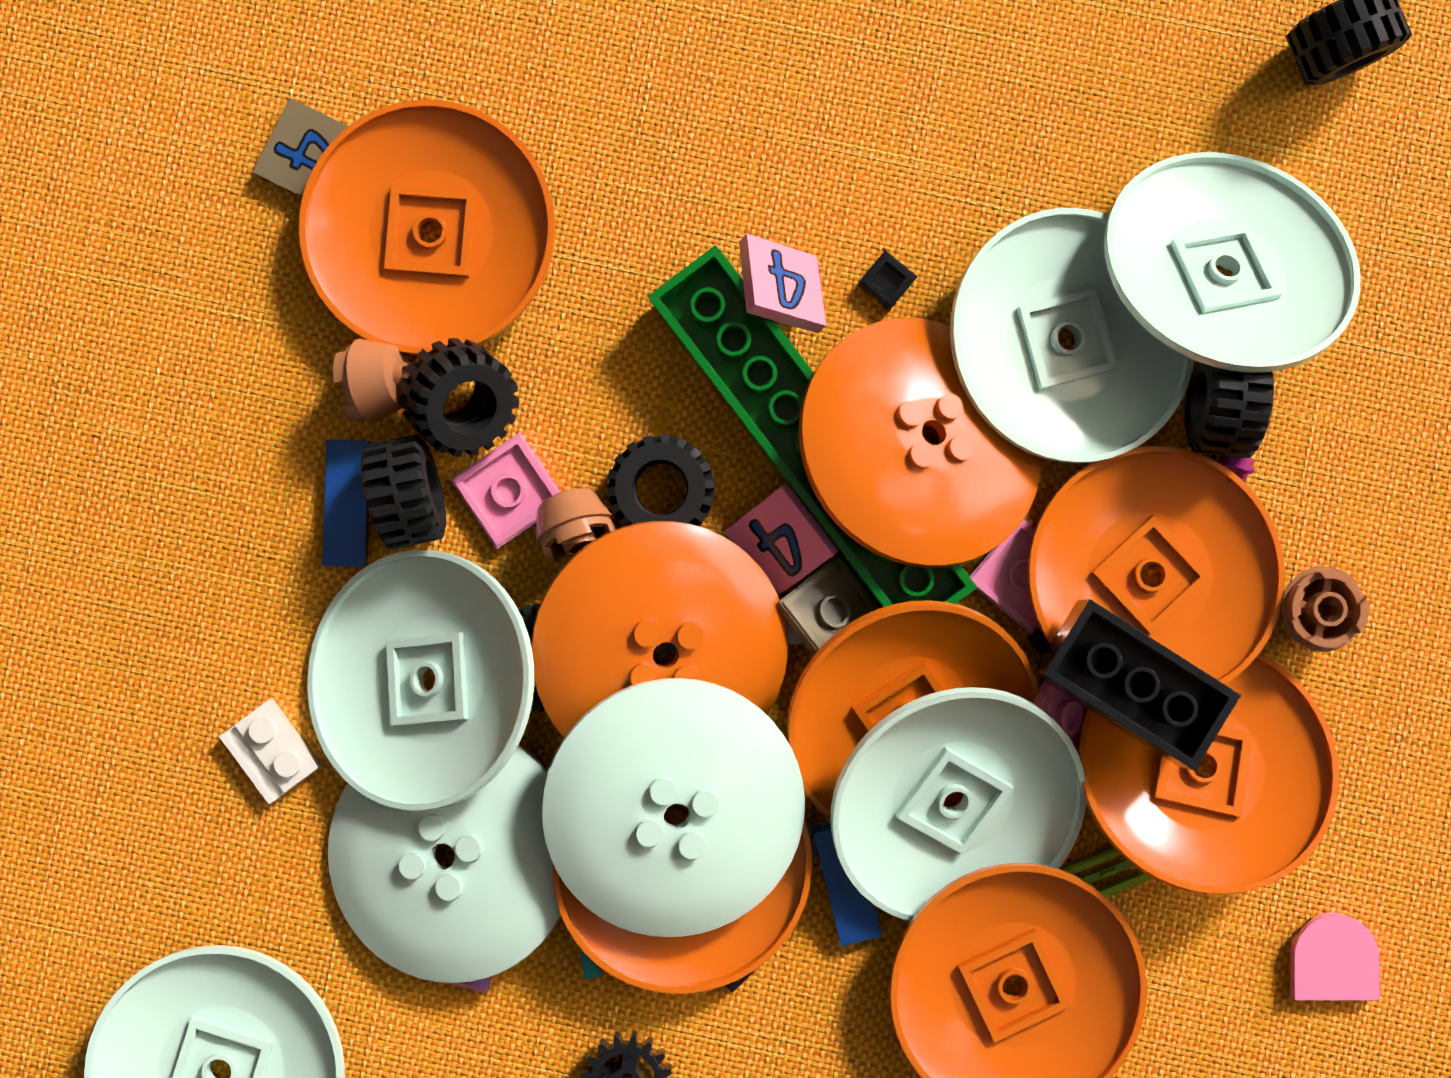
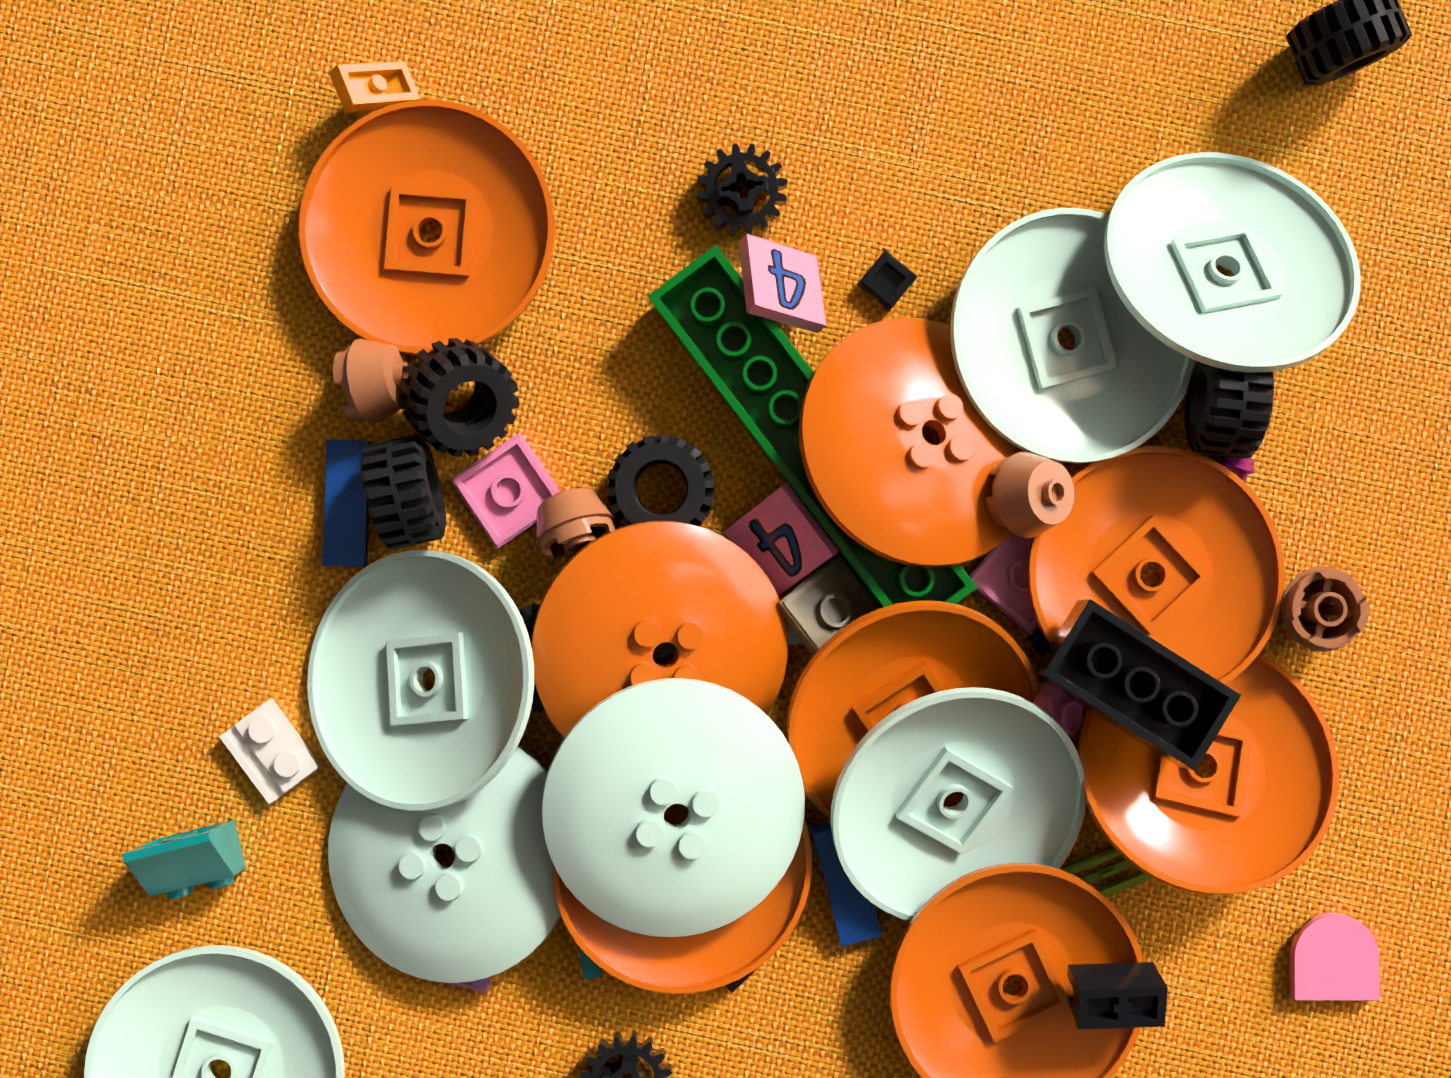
(188, 859): none -> teal slope
(296, 146): dark tan tile -> none
(373, 85): none -> light orange slope
(758, 188): none -> black gear
(1030, 494): none -> nougat cone
(1117, 995): none -> black hinge

